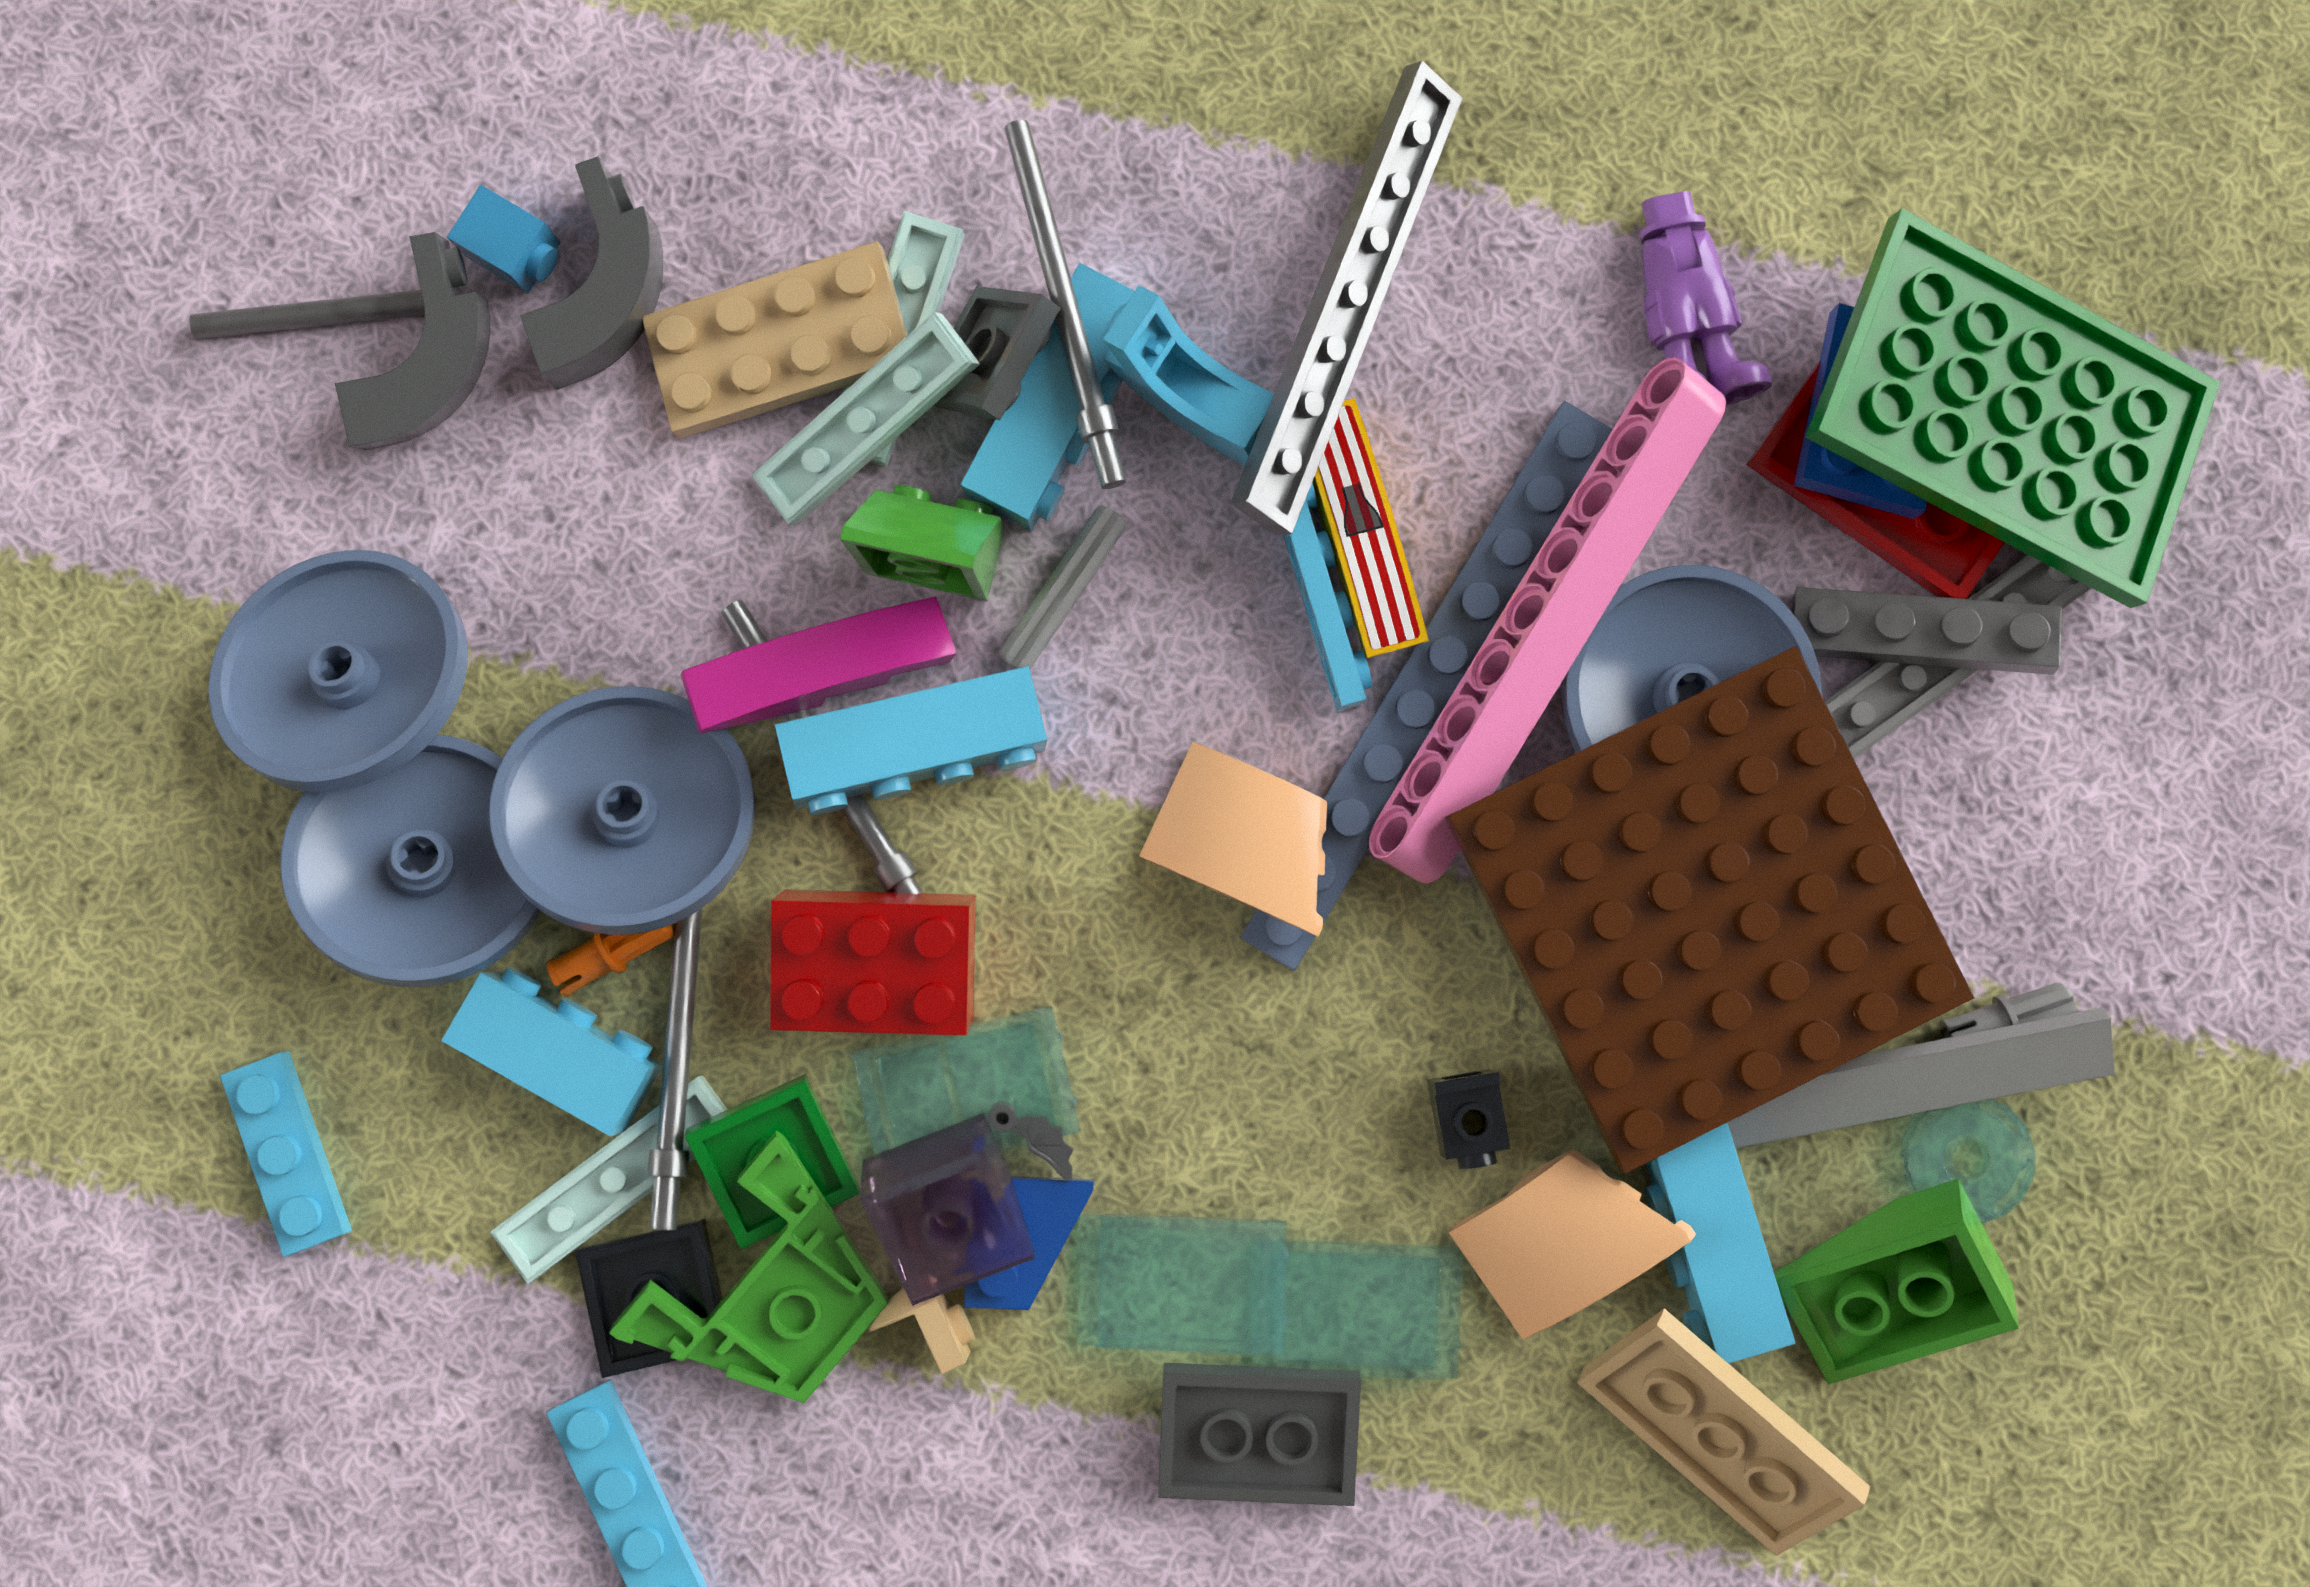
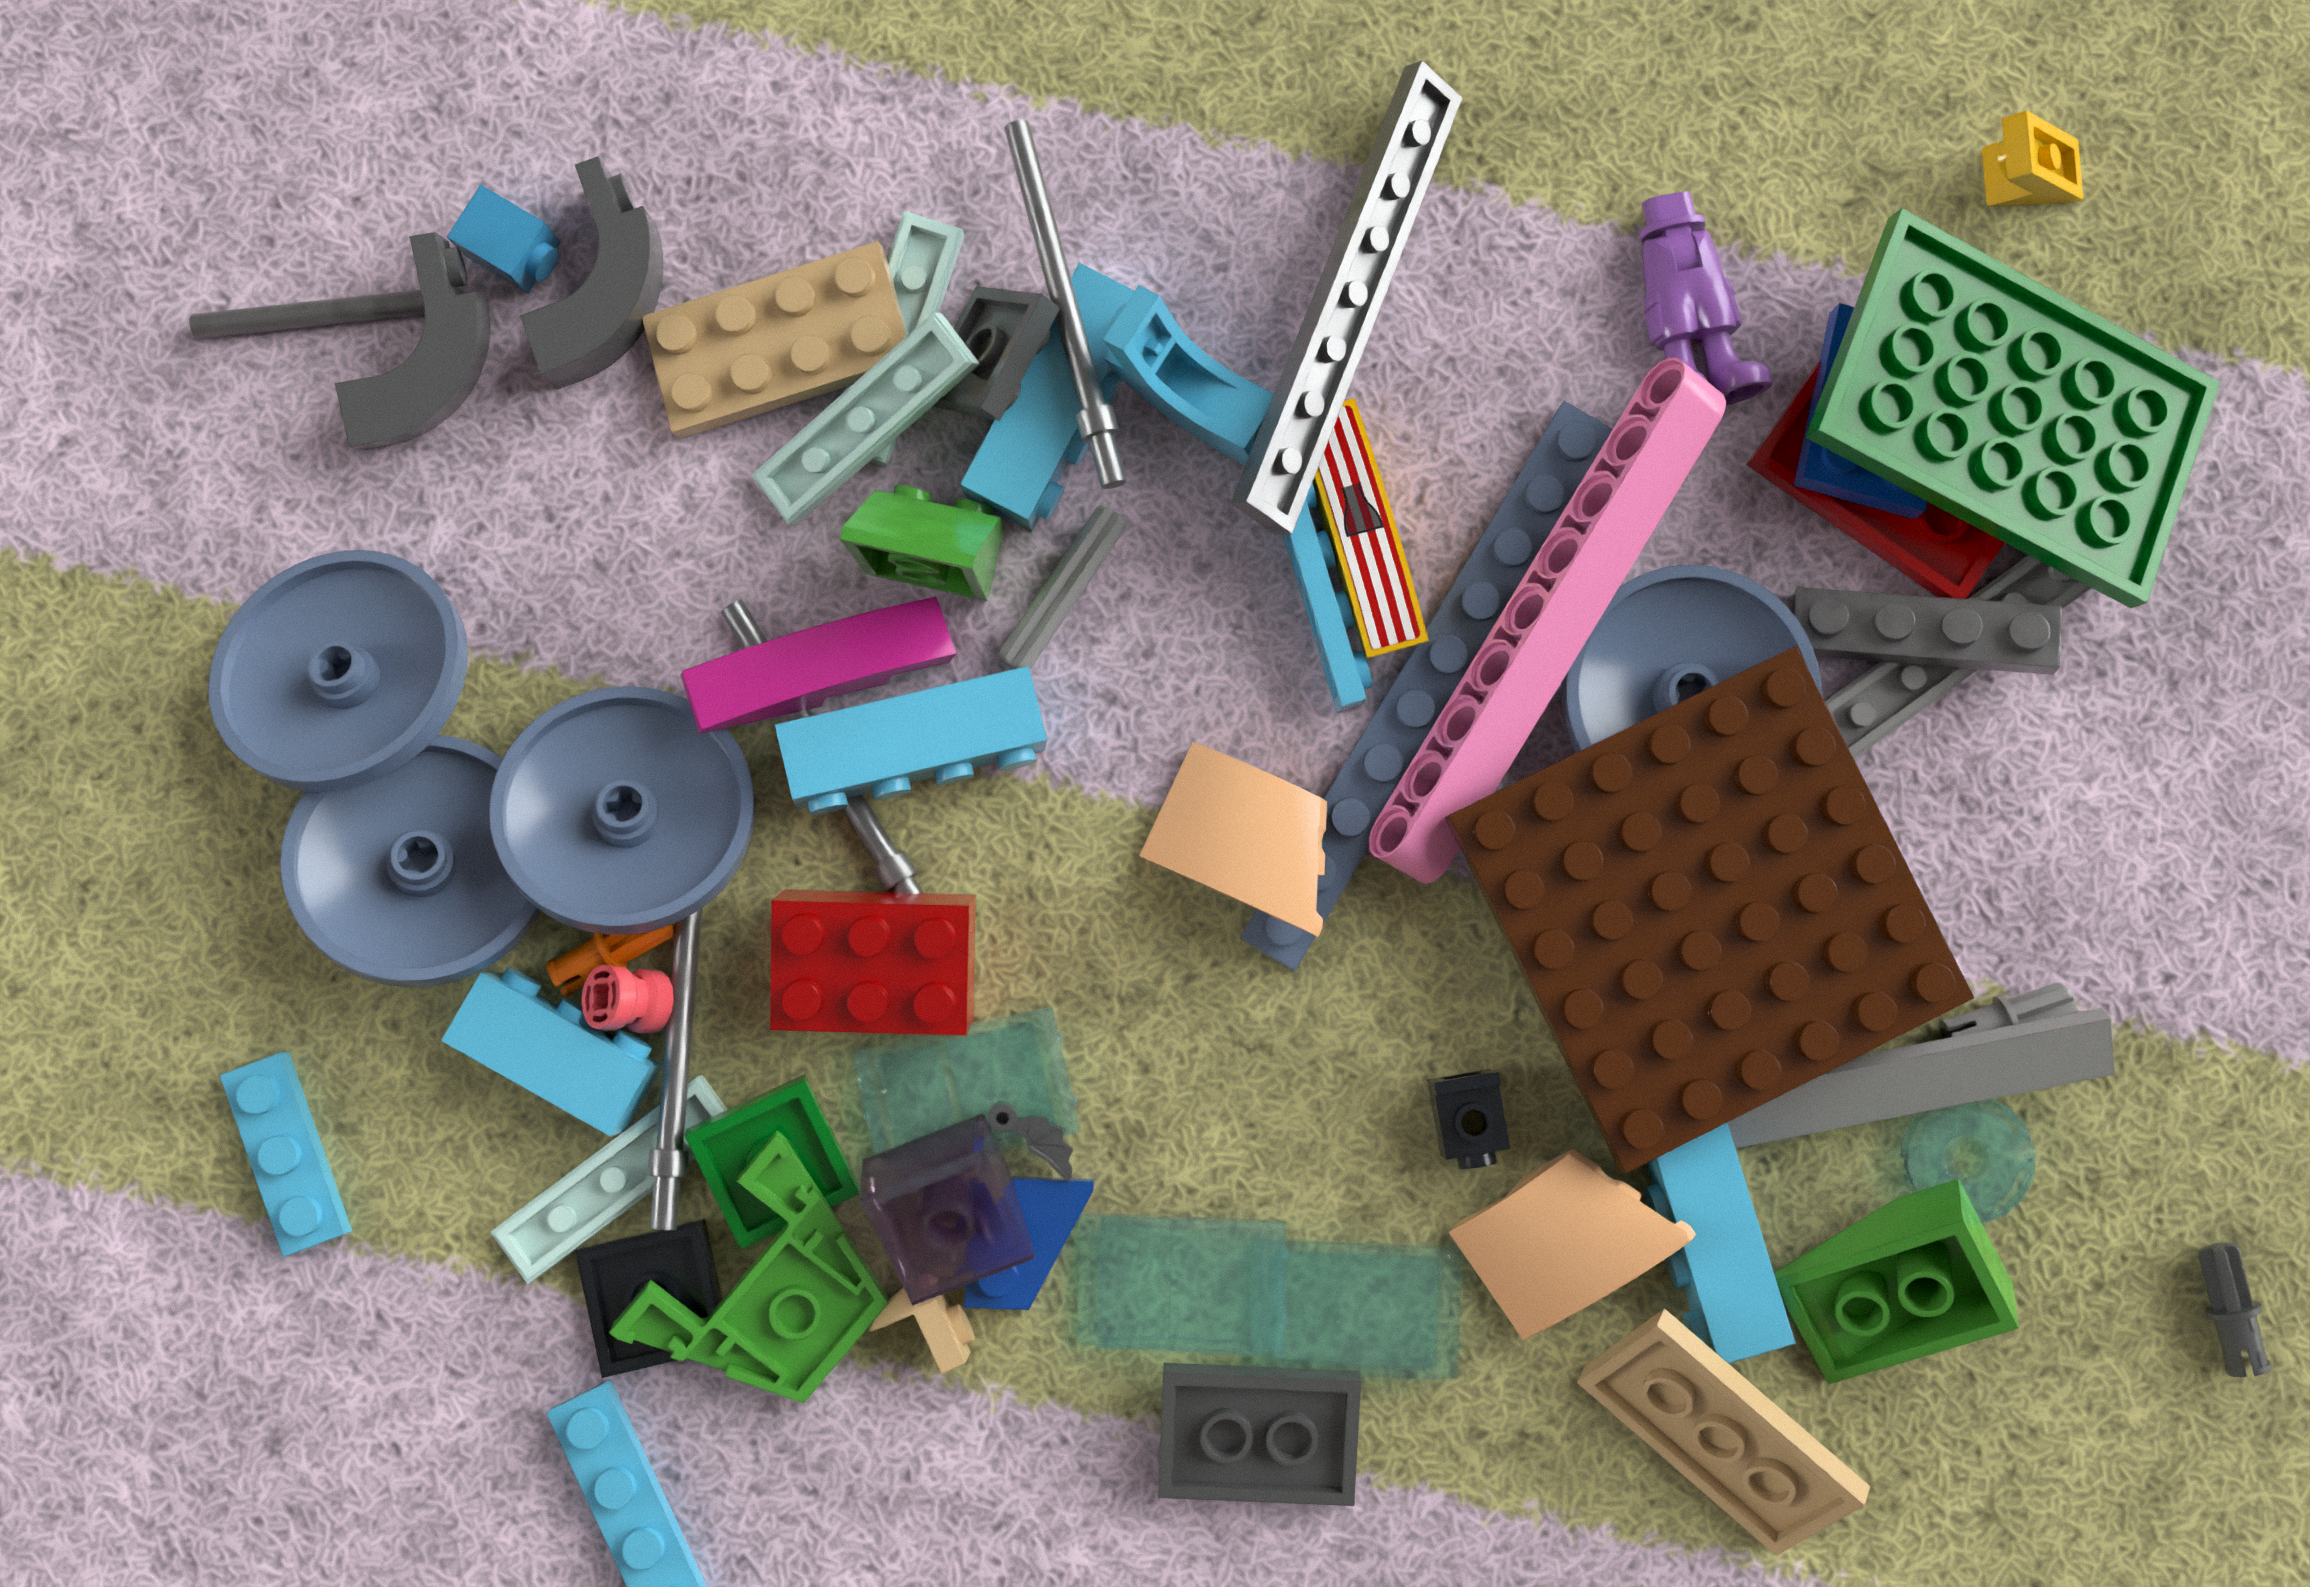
(622, 998): none -> coral wheel
(2032, 164): none -> yellow slope
(2233, 1308): none -> dark grey axle

